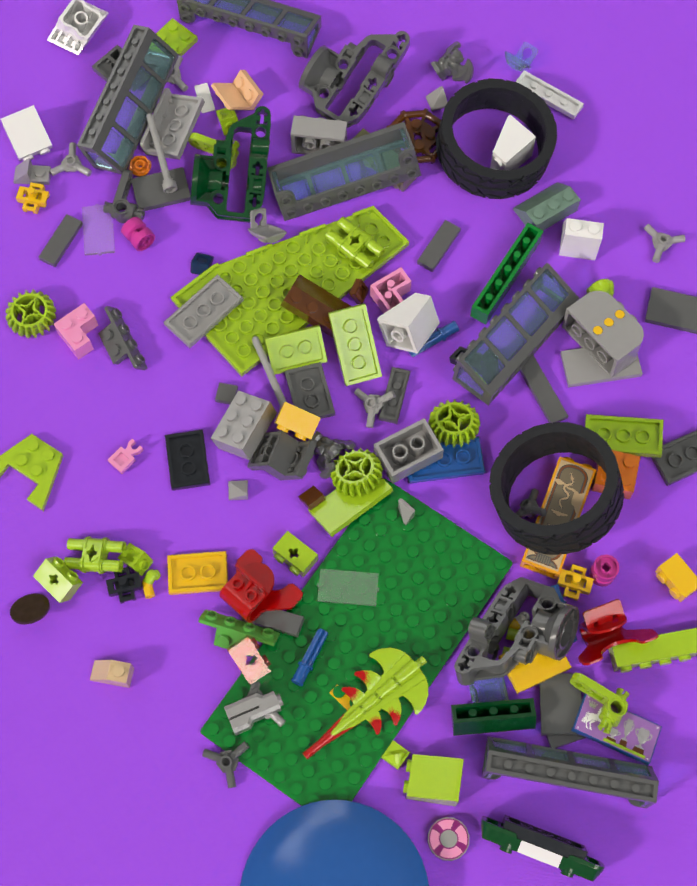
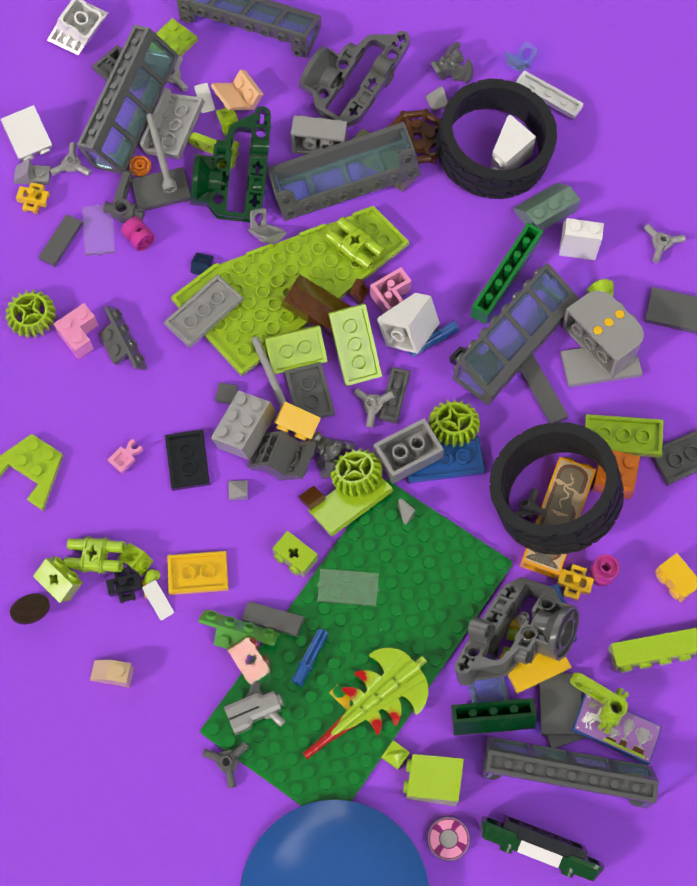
(158, 600): none -> white sticker
(251, 589): red piece -> none
(438, 246): dark grey tile -> none
(604, 629): red piece -> none

